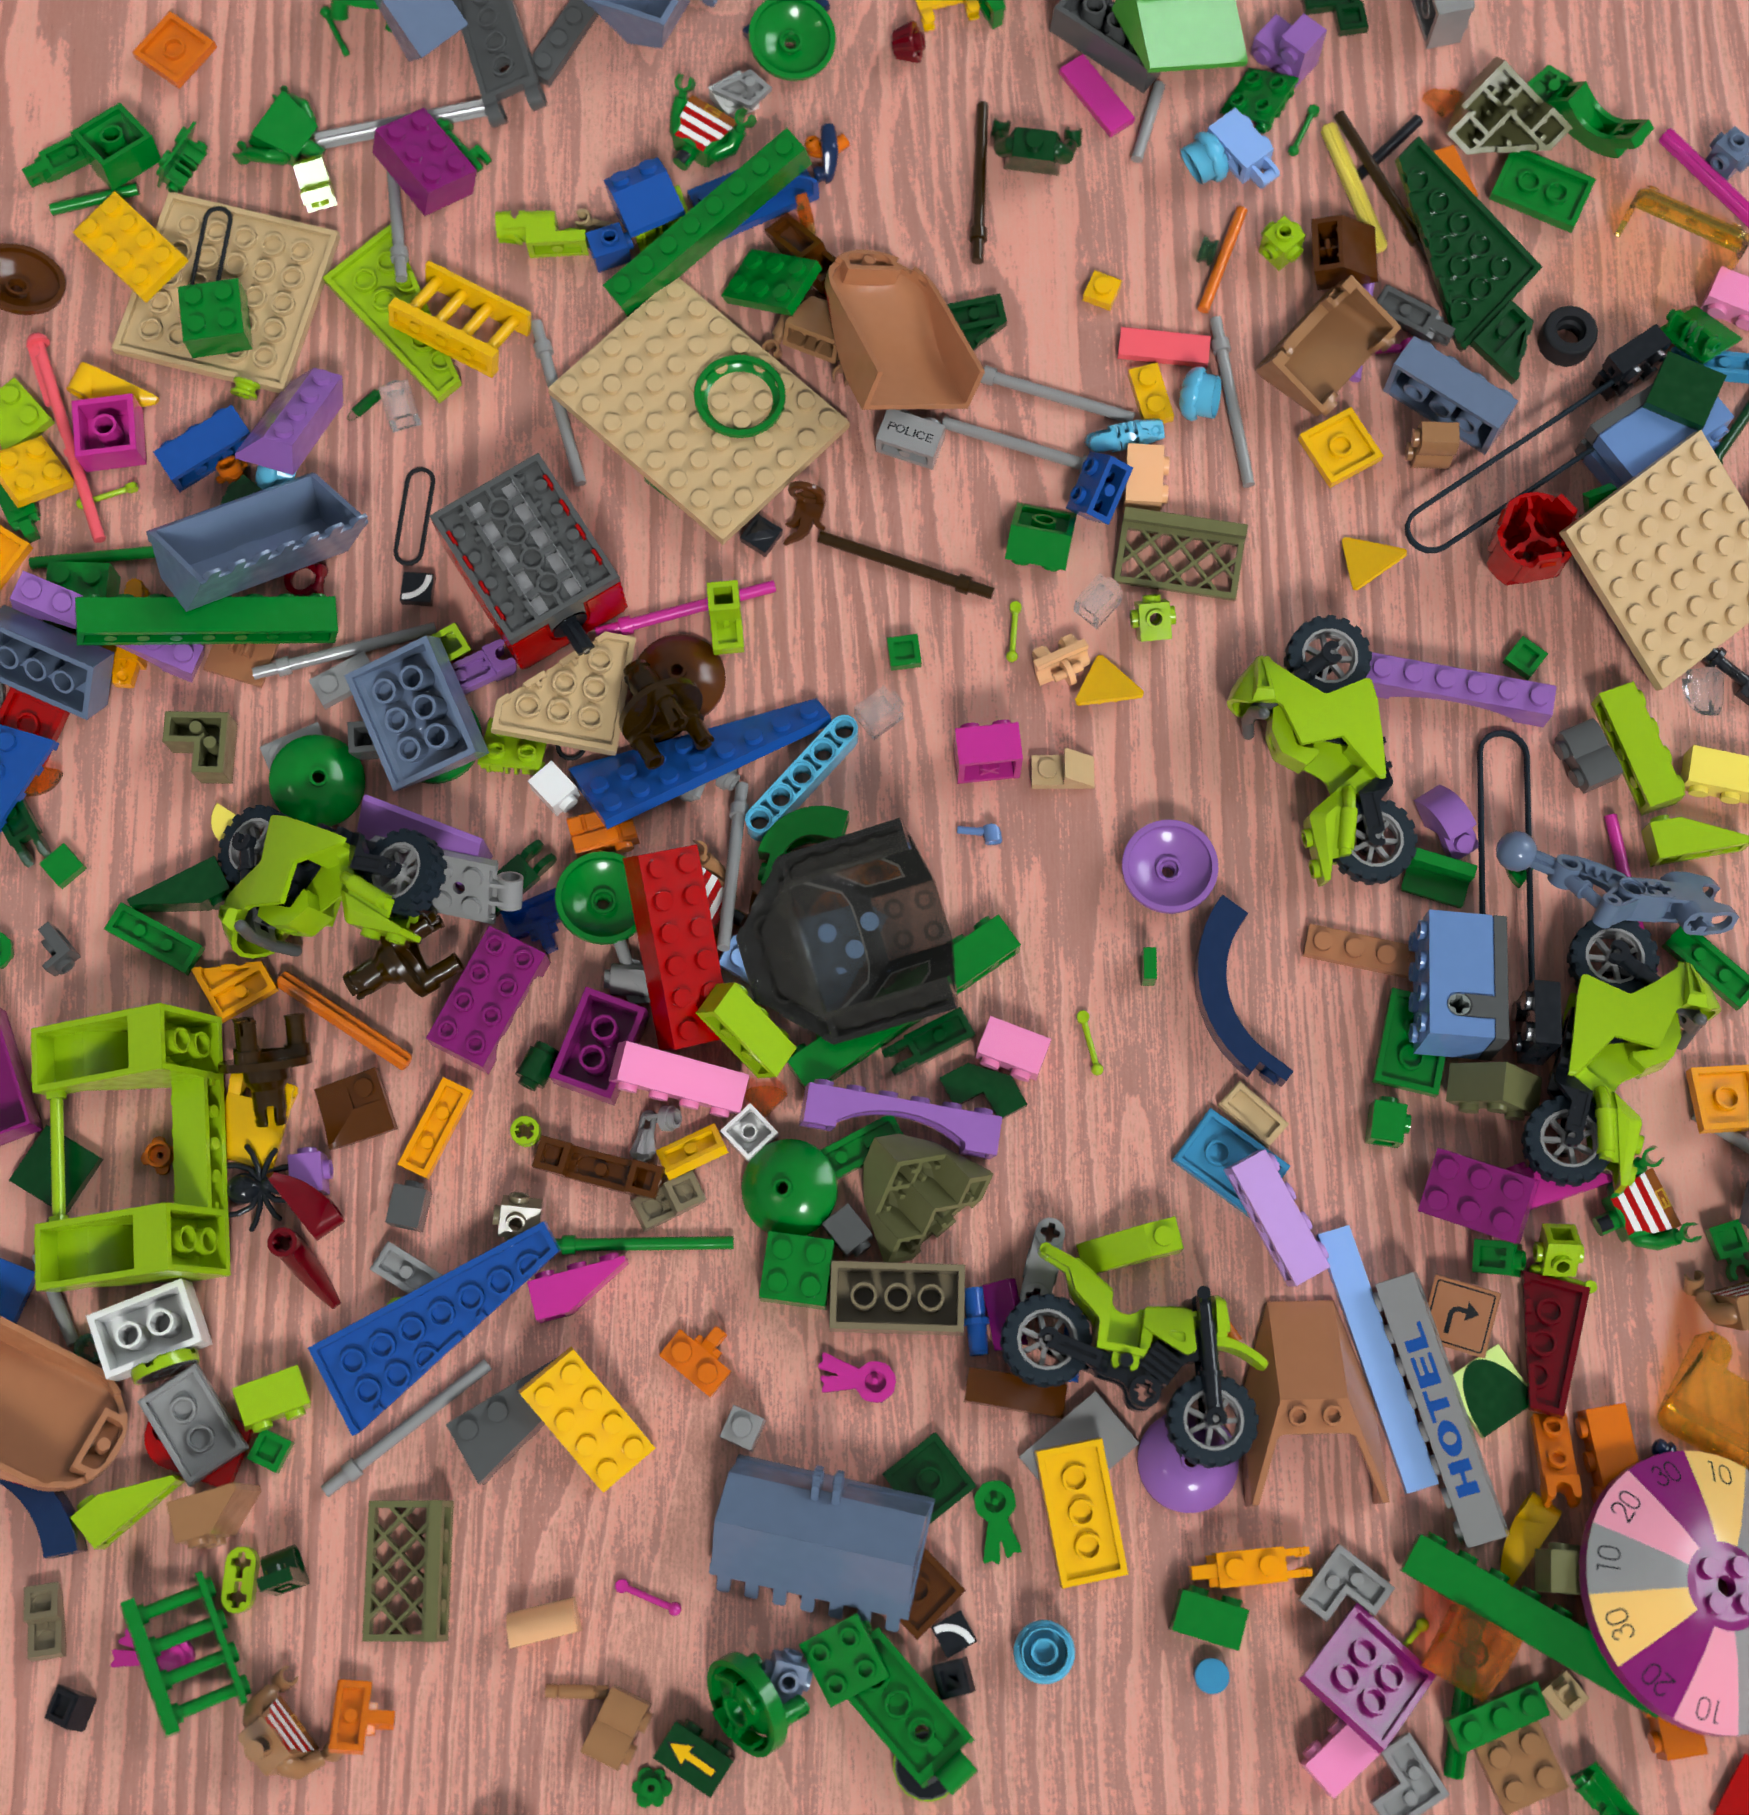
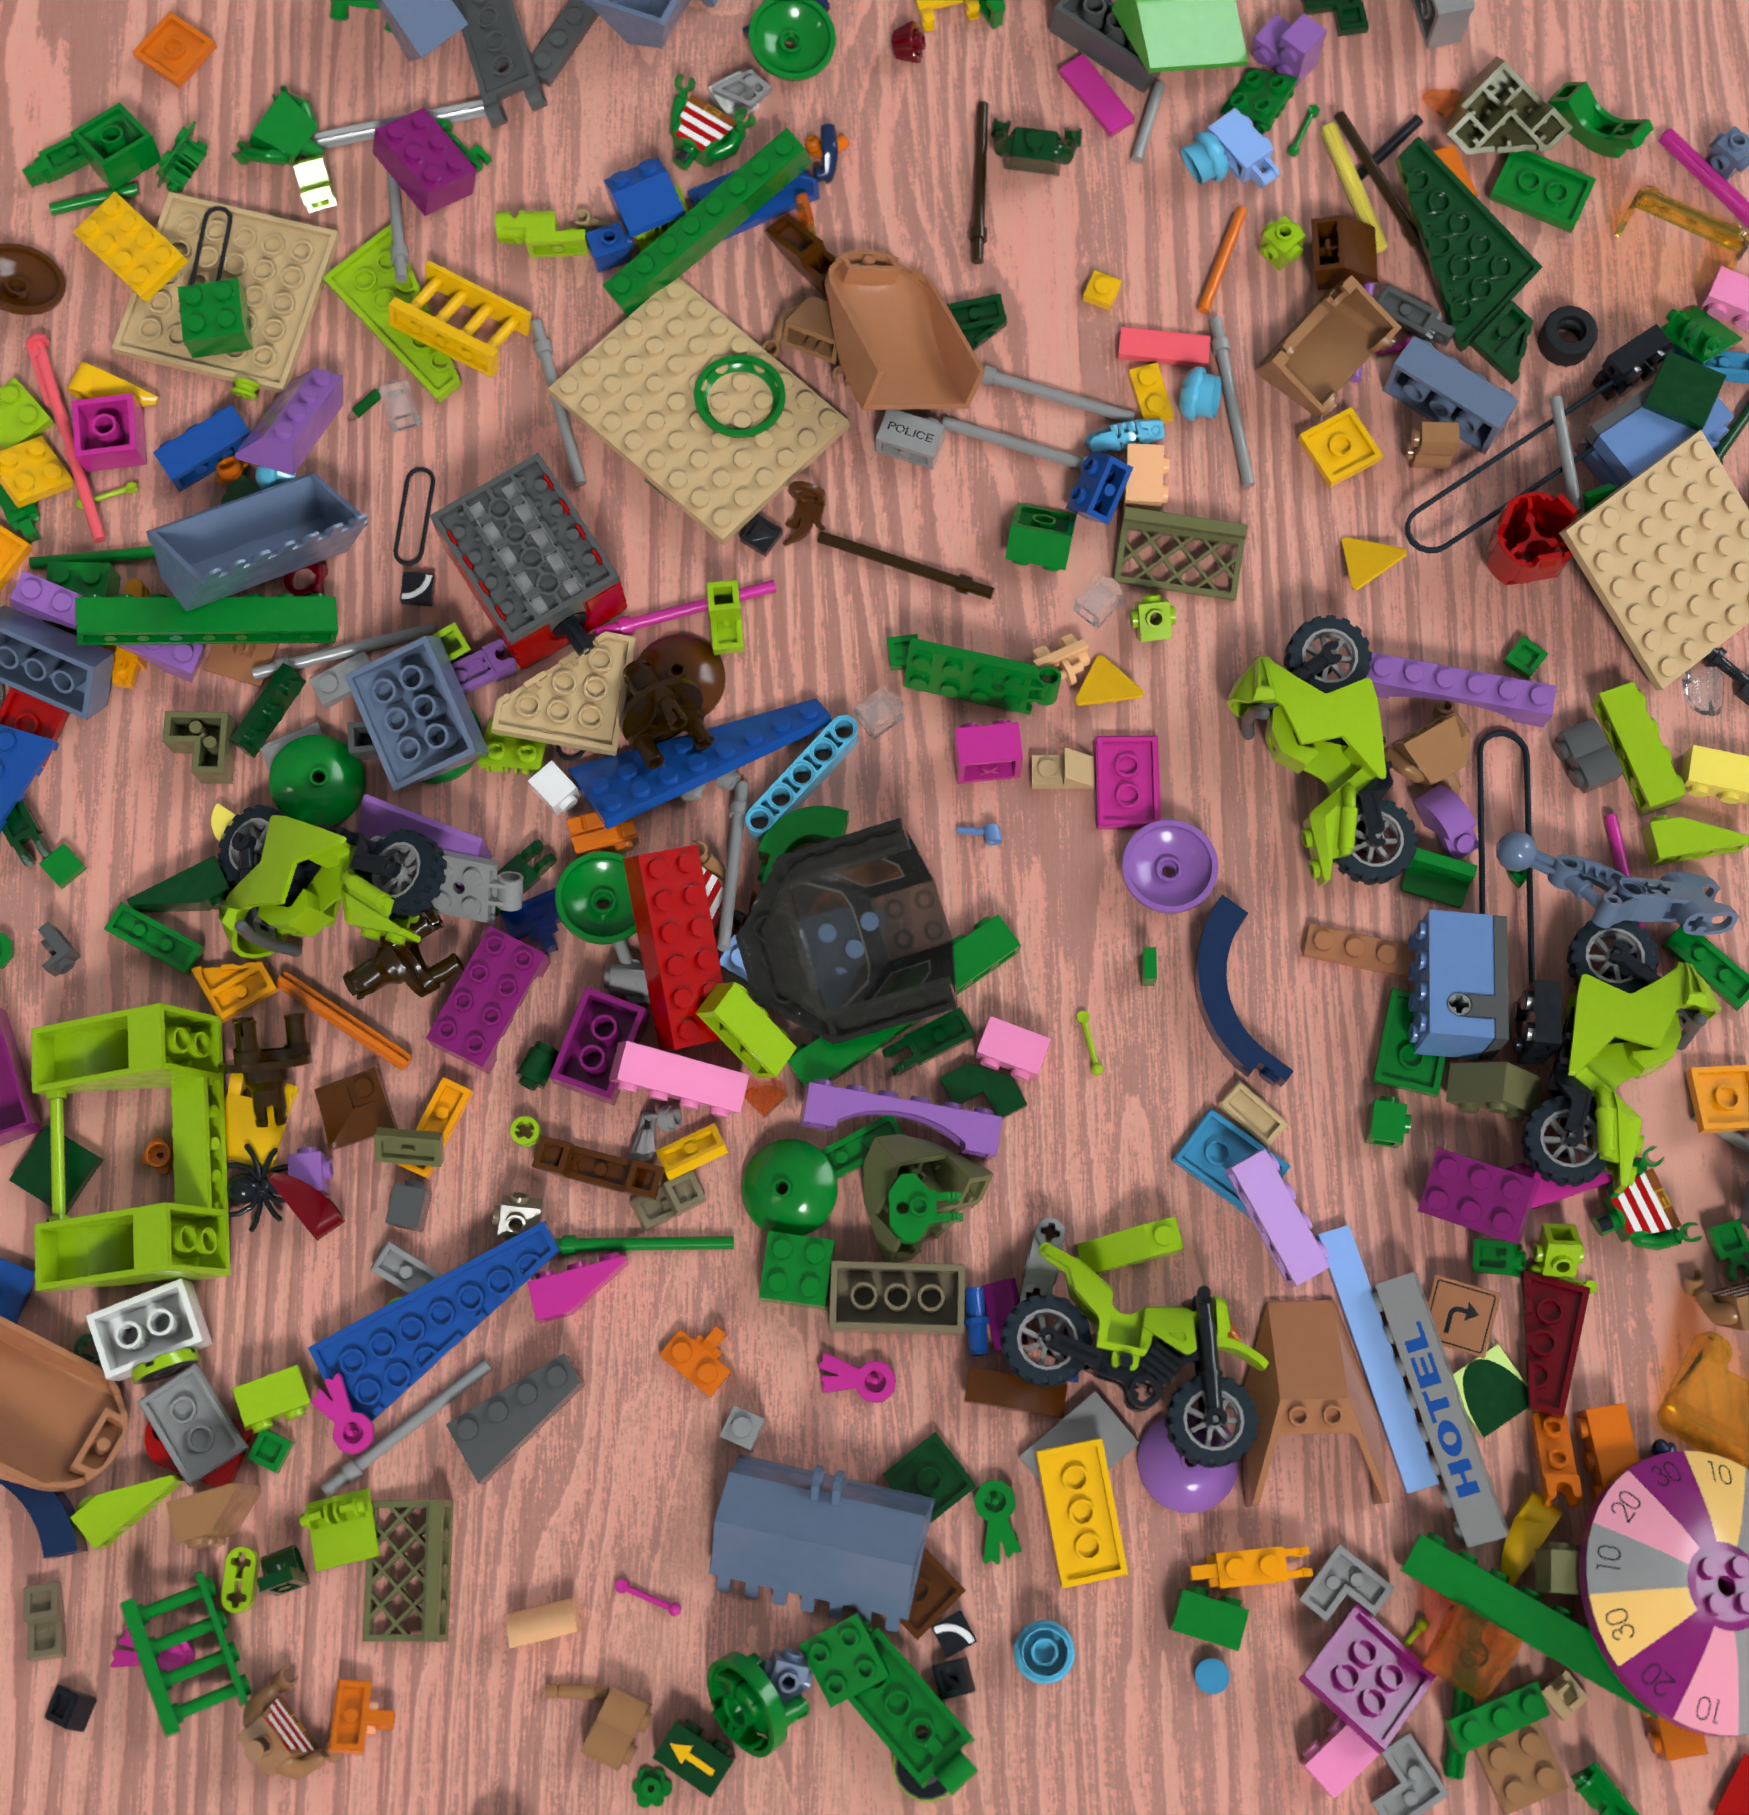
(45, 782): clear orange tile -> none
(62, 1316): light grey bar -> none
(268, 710): none -> dark green plate
(303, 1264): dark red piece -> none
(325, 13): green hinge -> none
(341, 1529): none -> lime hinge
(352, 1430): none -> dark pink piece
(409, 1147): none -> olive plate
(586, 1419): yellow plate -> none
(749, 1132): white piece -> none
(771, 282): green plate -> none
(848, 1232): dark grey brick -> none
(921, 1206): none -> green hinge
(975, 677): none -> green hinge
(1015, 608): lime hinge -> none
(1127, 781): none -> dark pink tile
(1207, 251): clear green bush -> none
(1433, 750): none -> medium nougat torso
(1548, 82): green piece -> none
(1566, 452): none -> light grey bar

